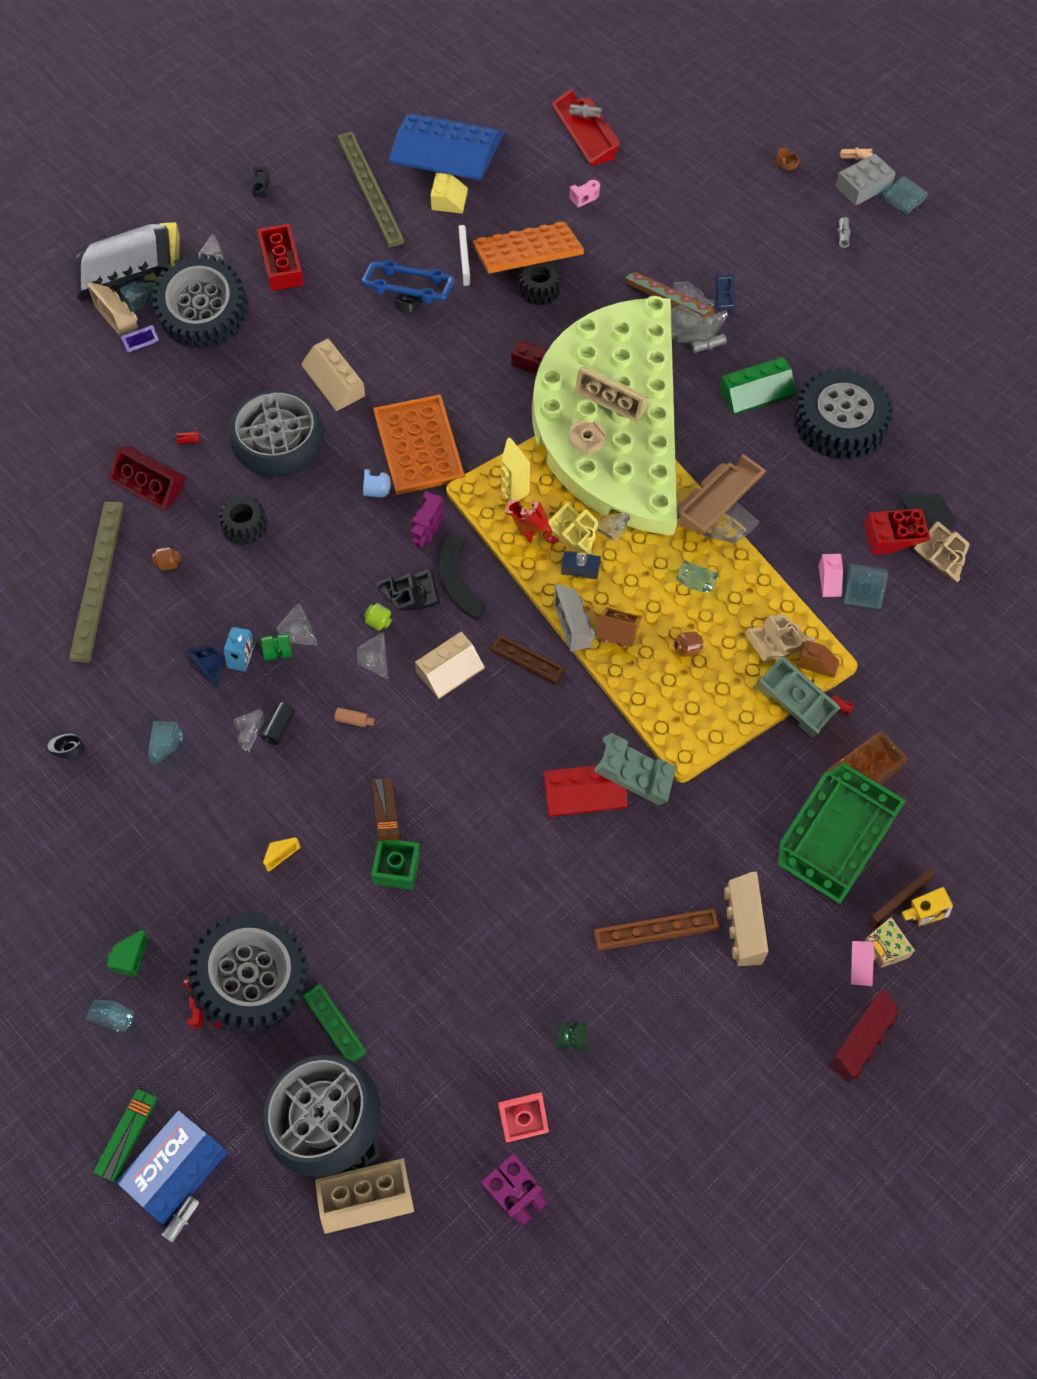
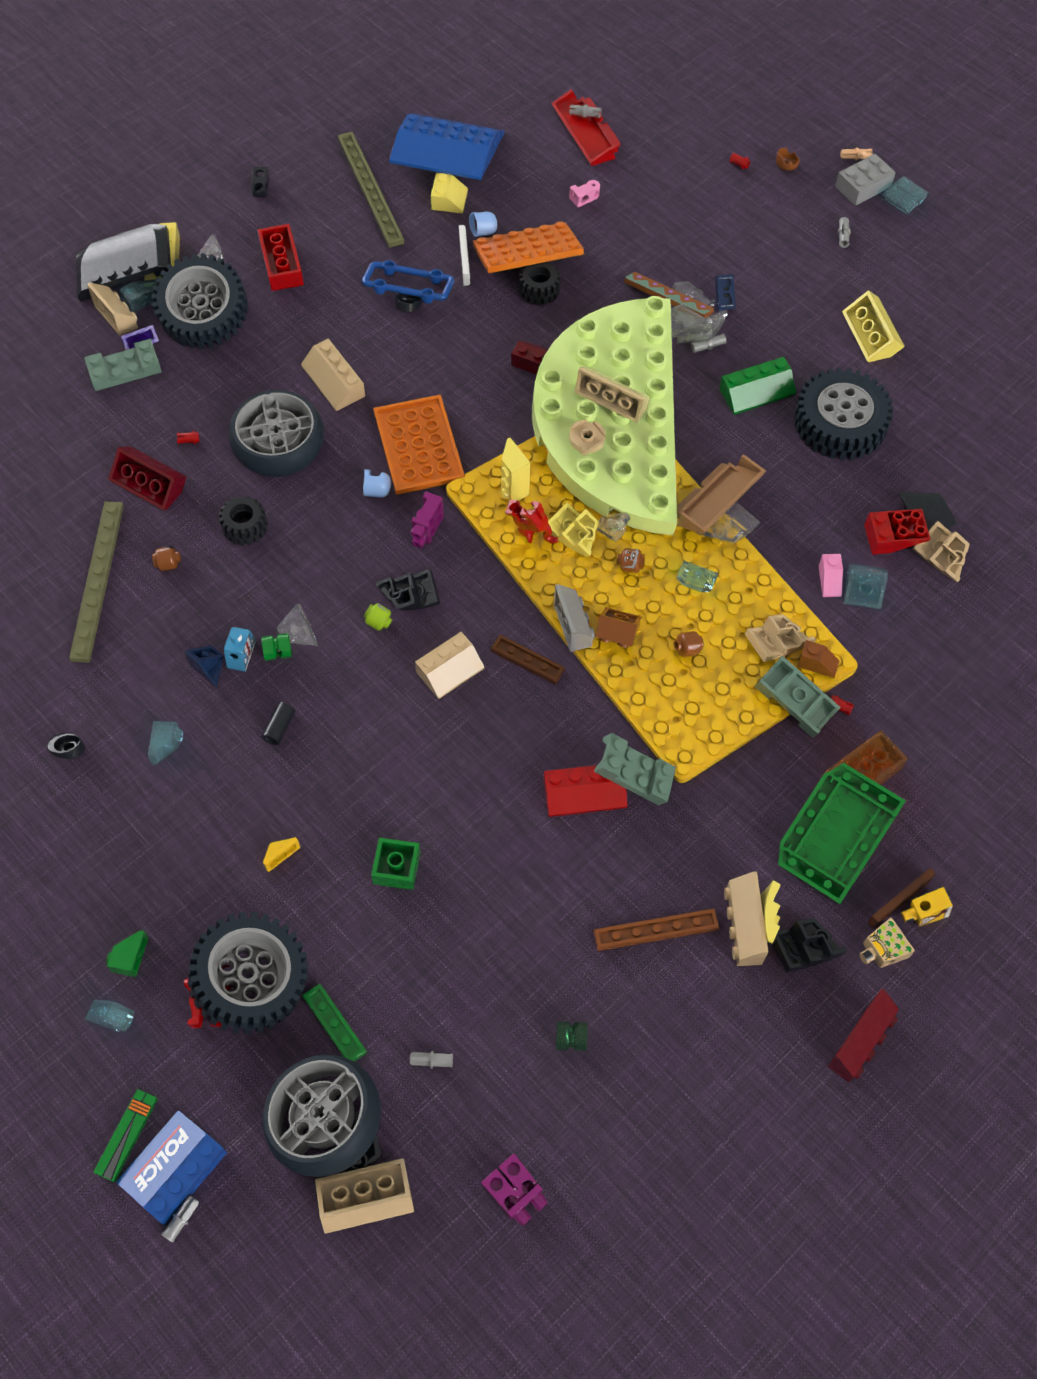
(123, 366): none -> sand green piece
(250, 726): clear slope -> none
(353, 717): nougat cylinder -> none
(373, 655): clear slope -> none
(385, 809): reddish brown tile -> none
(431, 1059): none -> light grey axle
(452, 581): black tile -> none
(485, 223): none -> light blue helmet
(523, 1117): coral slope -> none
(580, 565): dark blue piece -> none
(631, 560): none -> dark orange head
(740, 161): none -> red pin
(770, 910): none -> light yellow slope
(805, 945): none -> black slope
(862, 963): bright pink slope -> none
(872, 328): none -> light yellow slope

